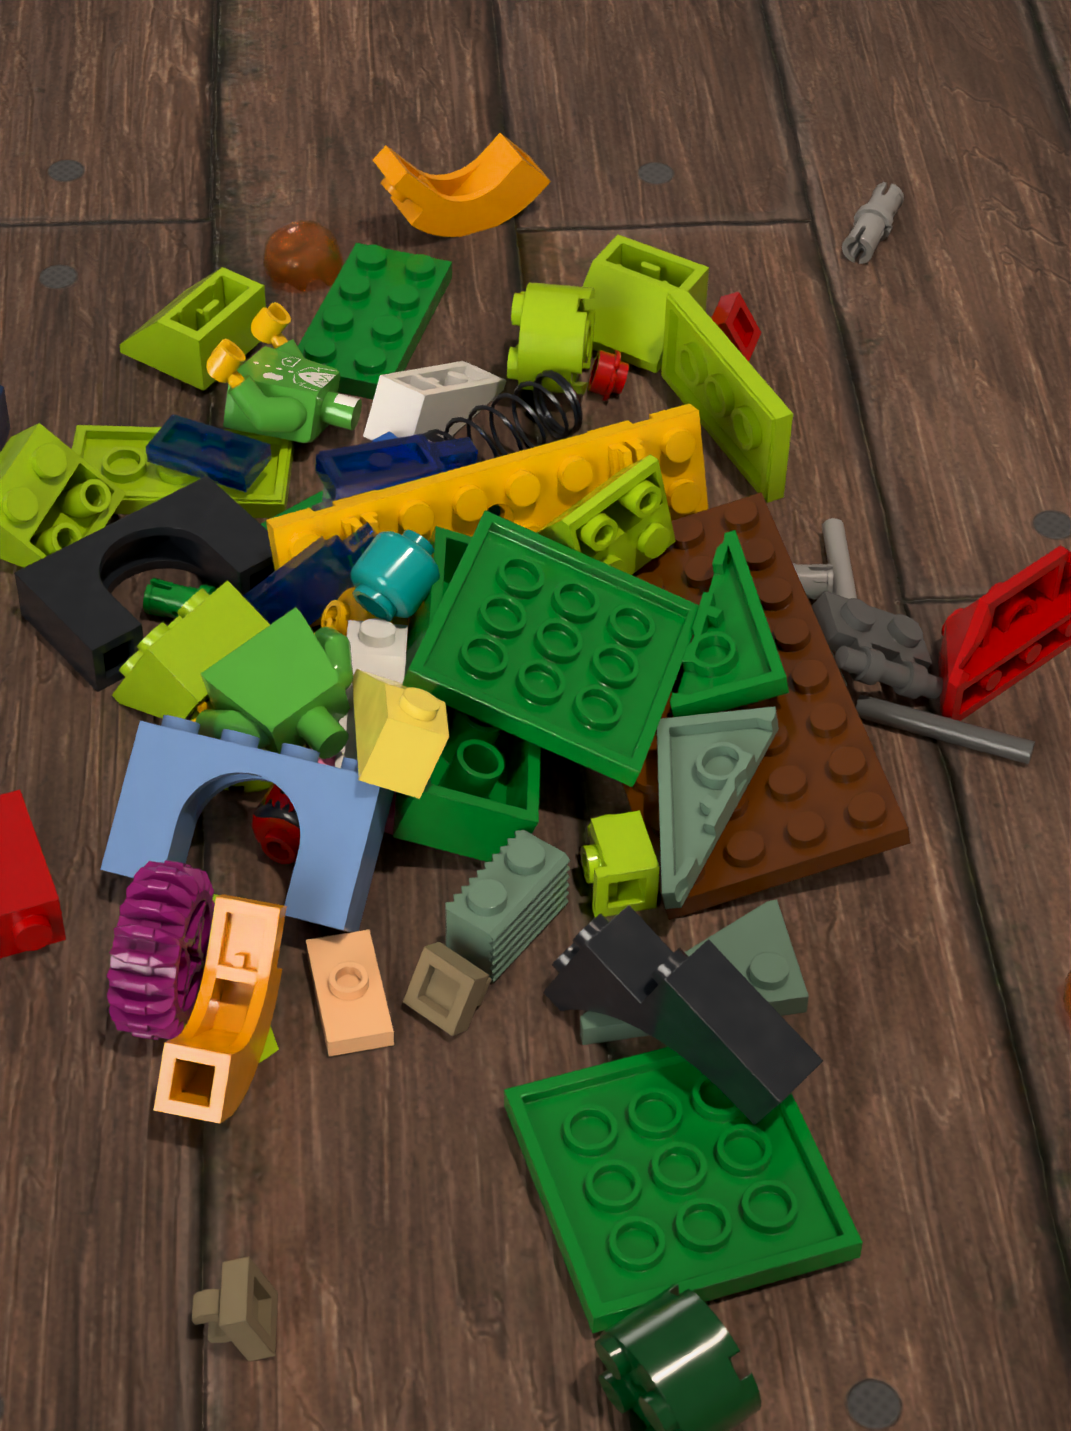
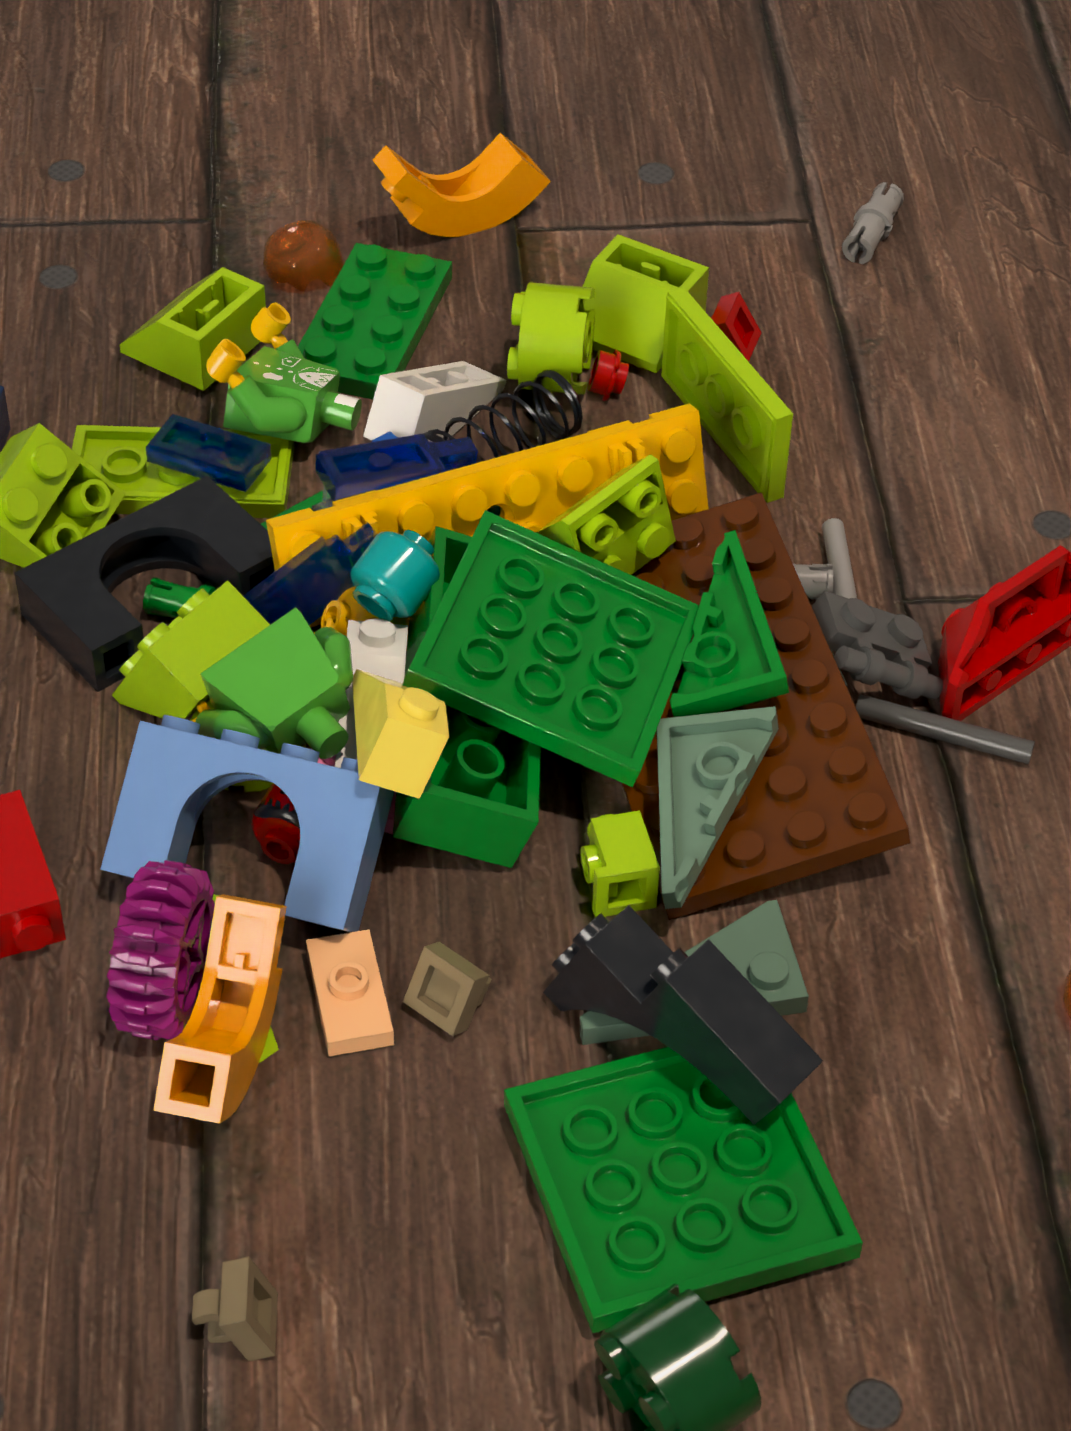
(507, 903): sand green brick -> none

